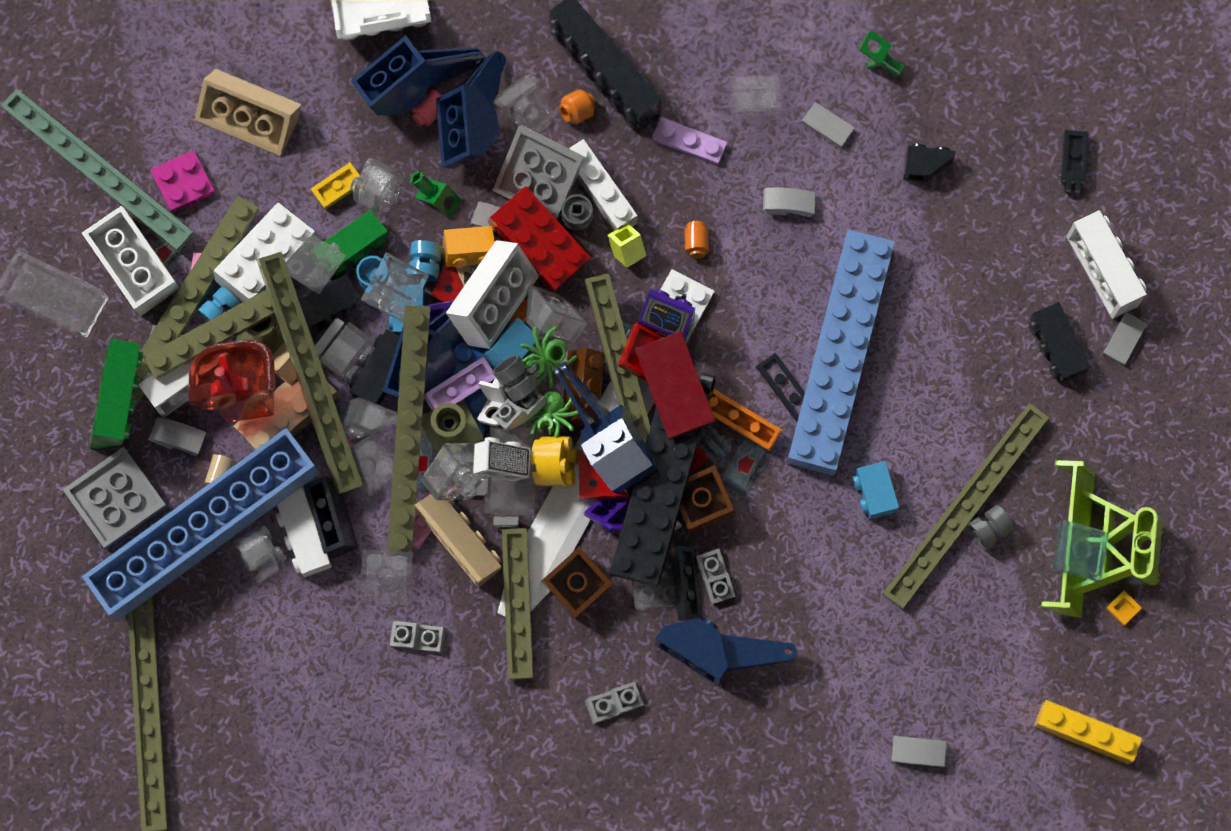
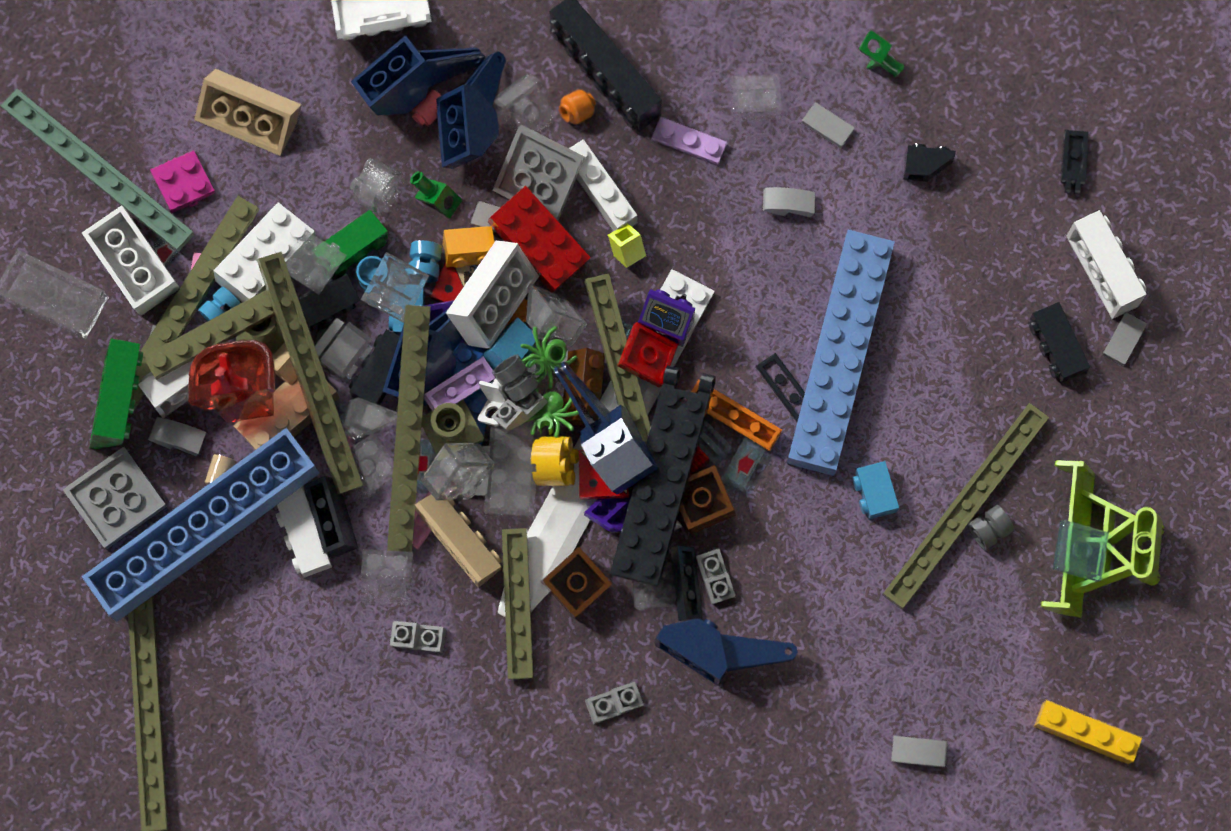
(259, 554): clear brick -> none
(335, 186): yellow plate -> none
(501, 459): brick -> none
(505, 522): light grey tile -> none
(577, 213): dark grey wheel -> none
(675, 385): dark red tile -> none
(696, 239): orange brick -> none
(1123, 608): light orange tile -> none

